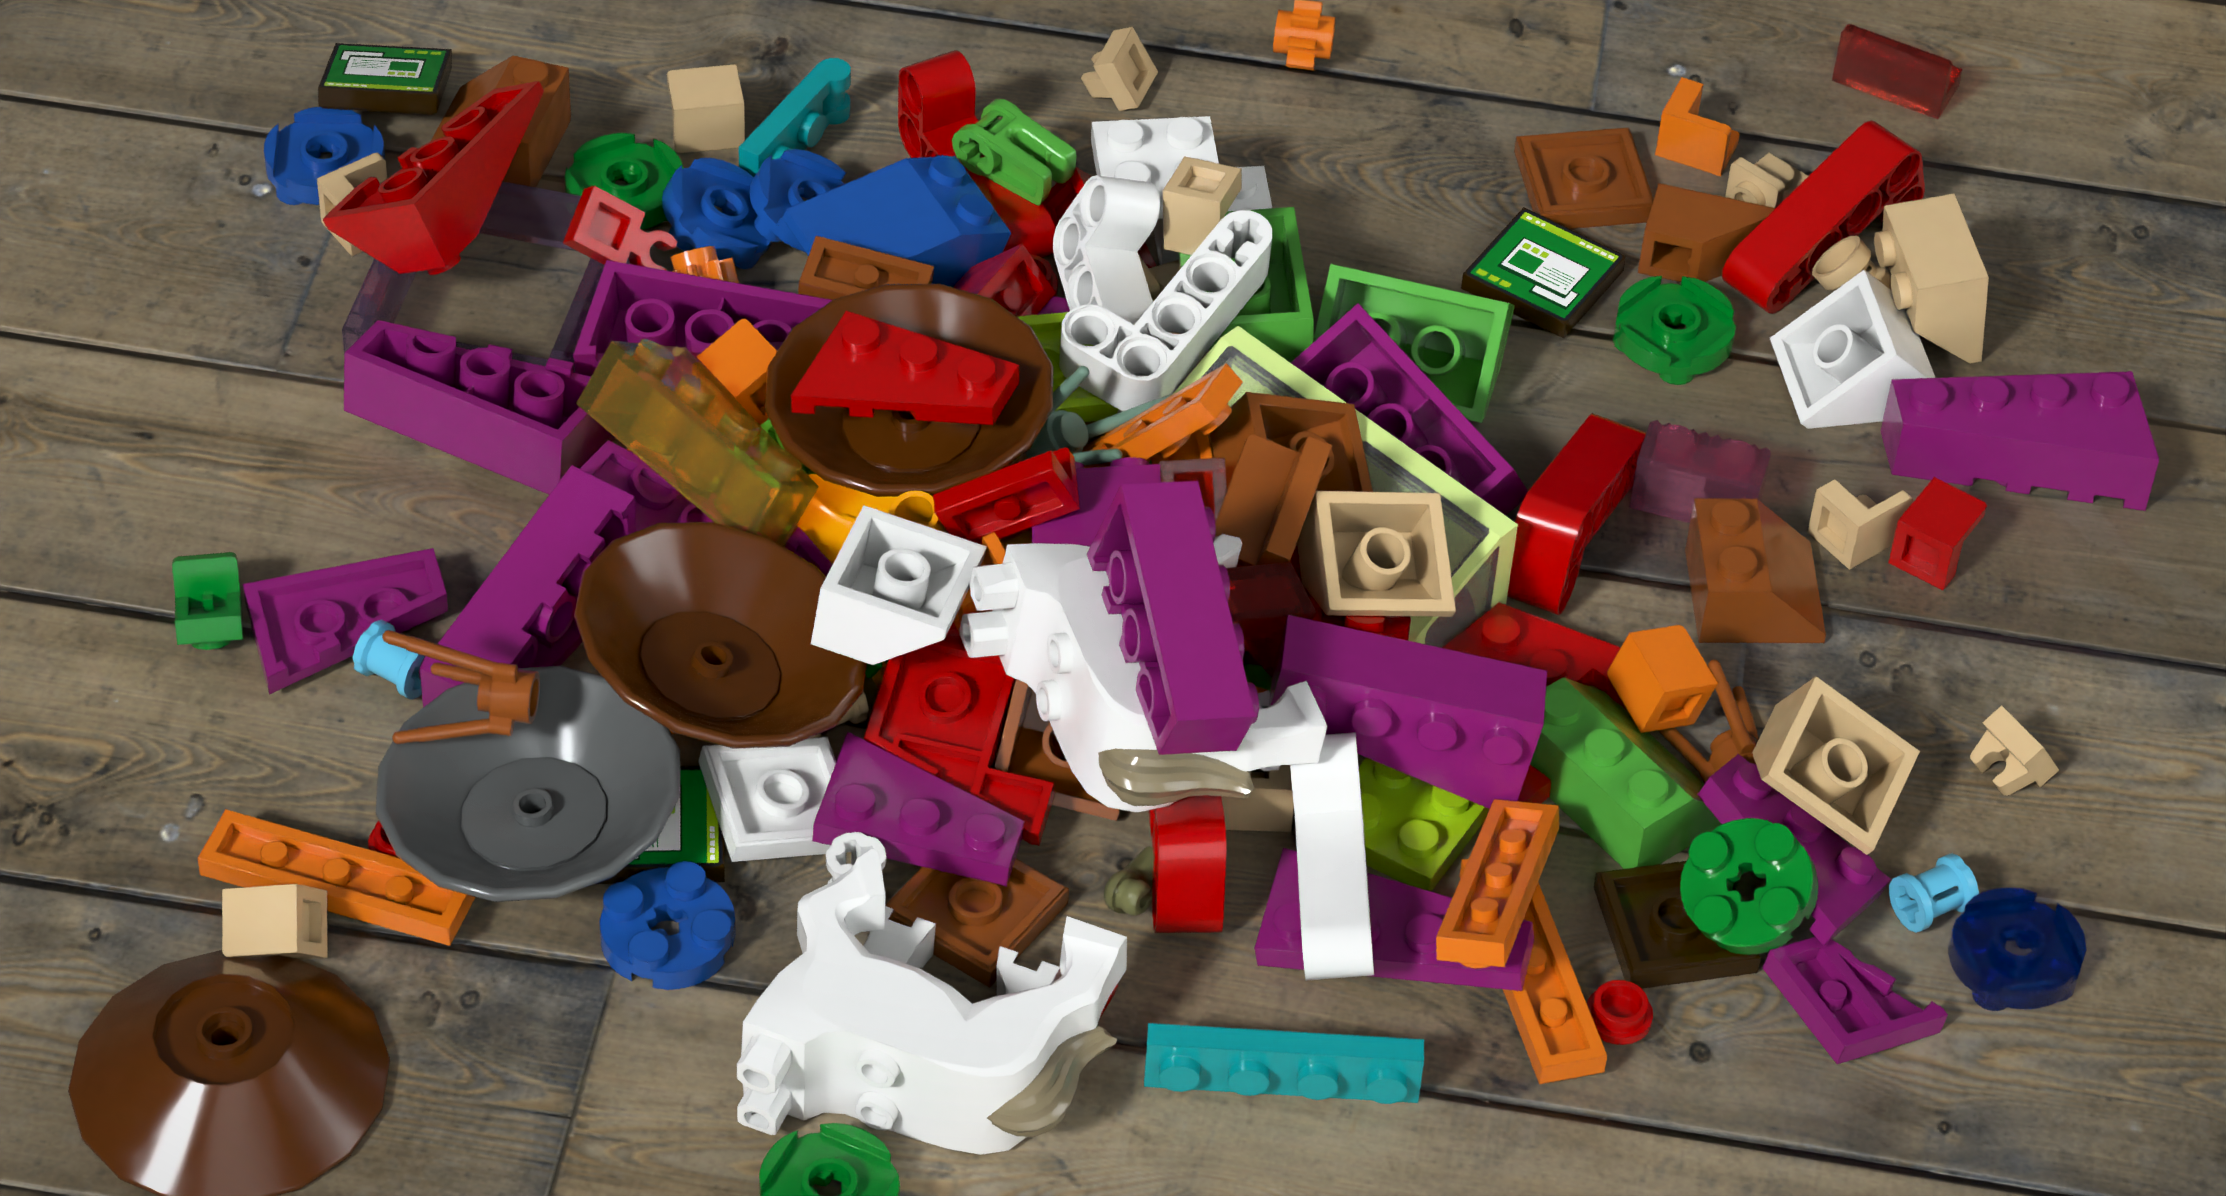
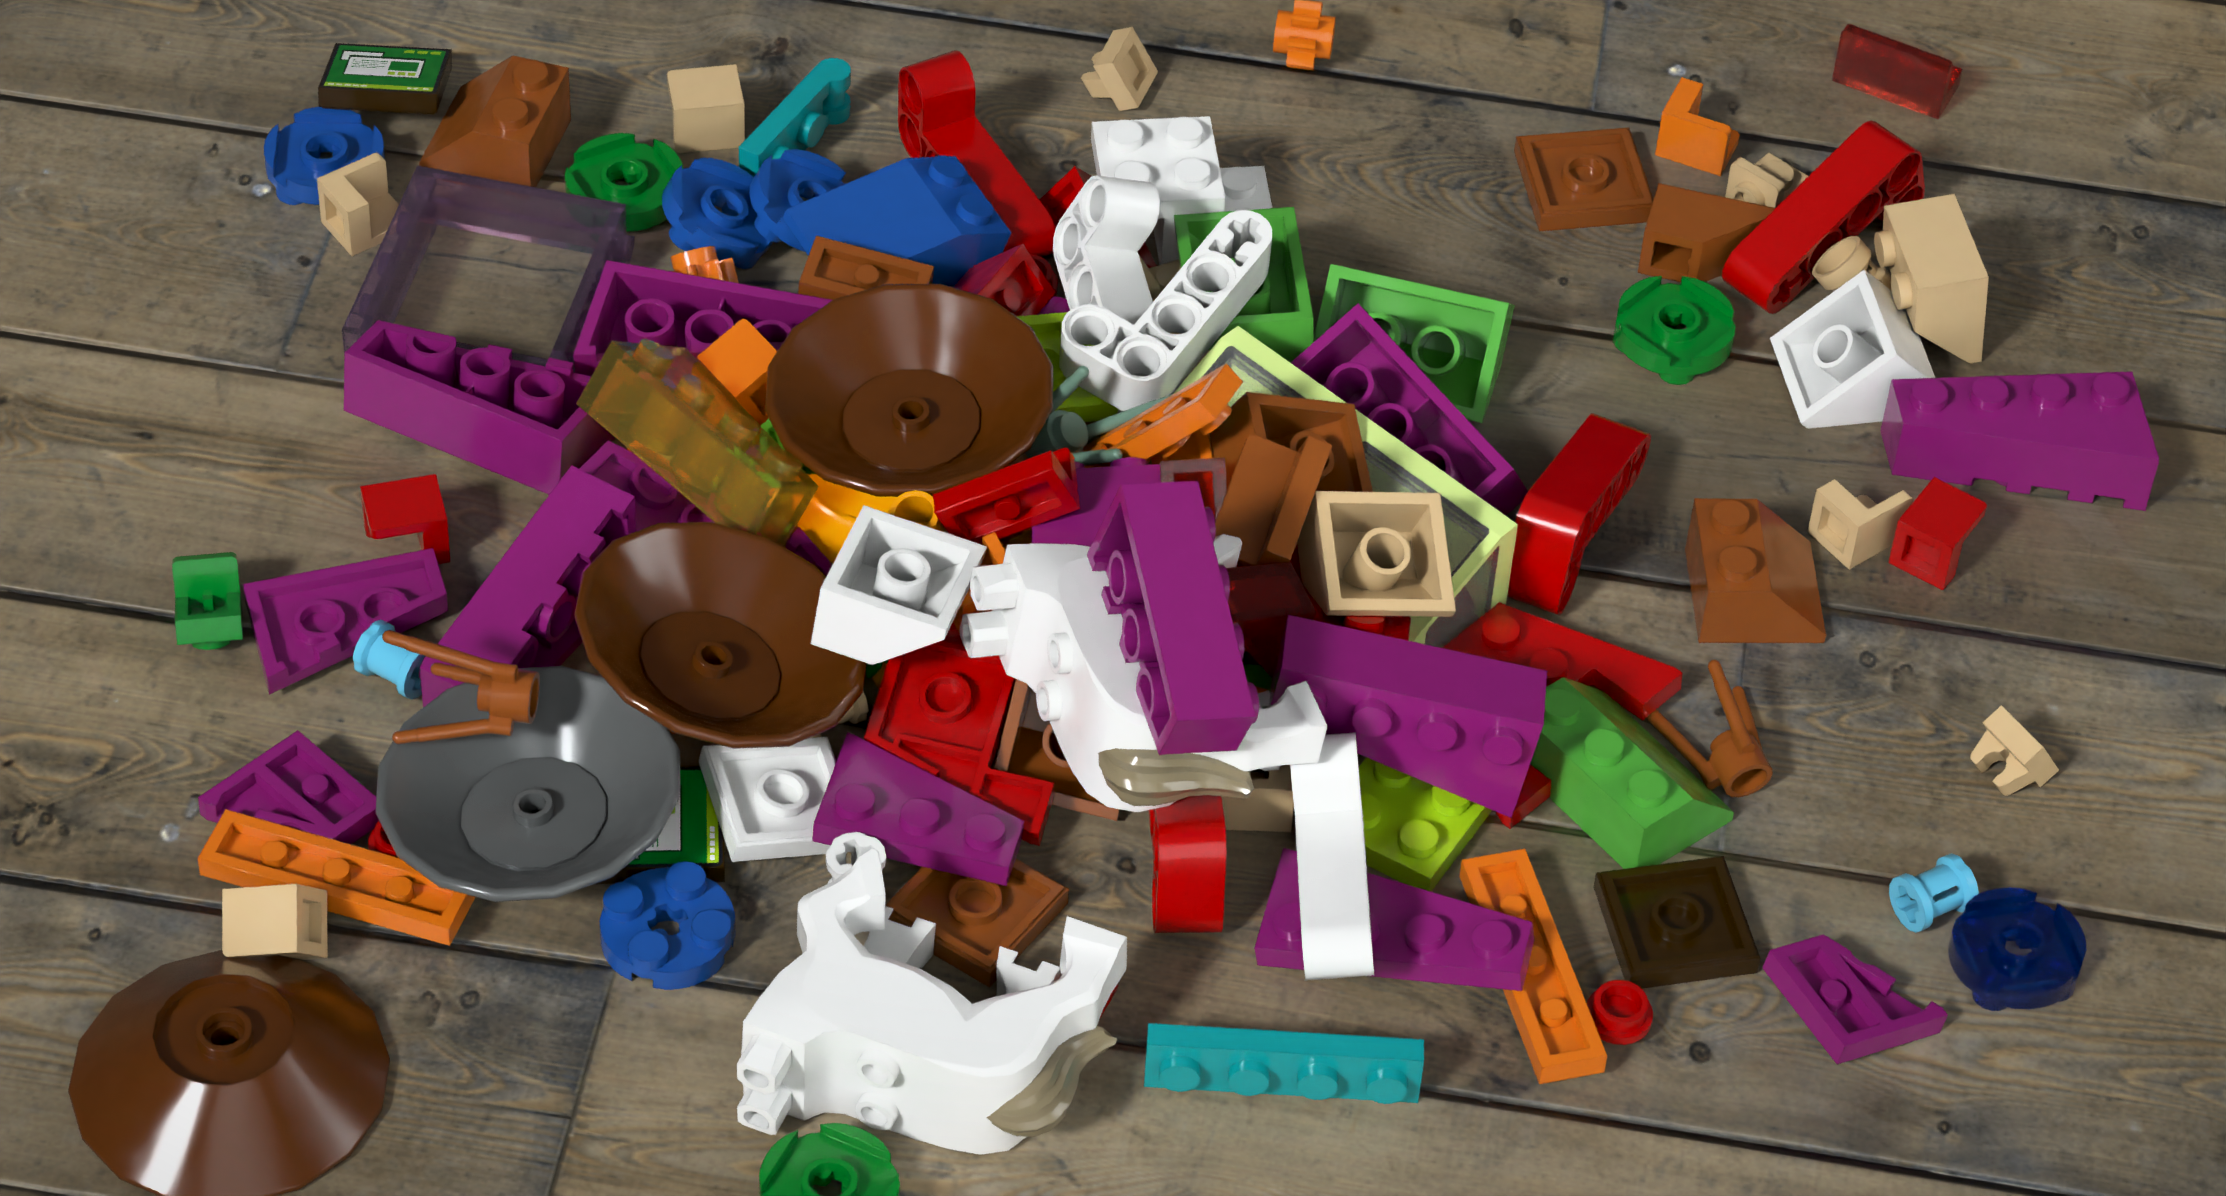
(297, 789): none -> magenta wing
(405, 509): none -> red panel
(444, 188): red wedge -> none
(611, 231): plate -> none
(896, 369): red wing -> none
(1016, 152): bright green piece -> none
(1129, 889): olive arm -> none
(1196, 202): tan panel -> none
(1497, 884): orange plate -> none
(1544, 272): tile -> none
(1661, 678): orange panel -> none
(1687, 465): clear pink brick -> none
(1778, 908): green plate -> none
(1834, 762): tan slope -> none
(1845, 874): magenta wing -> none

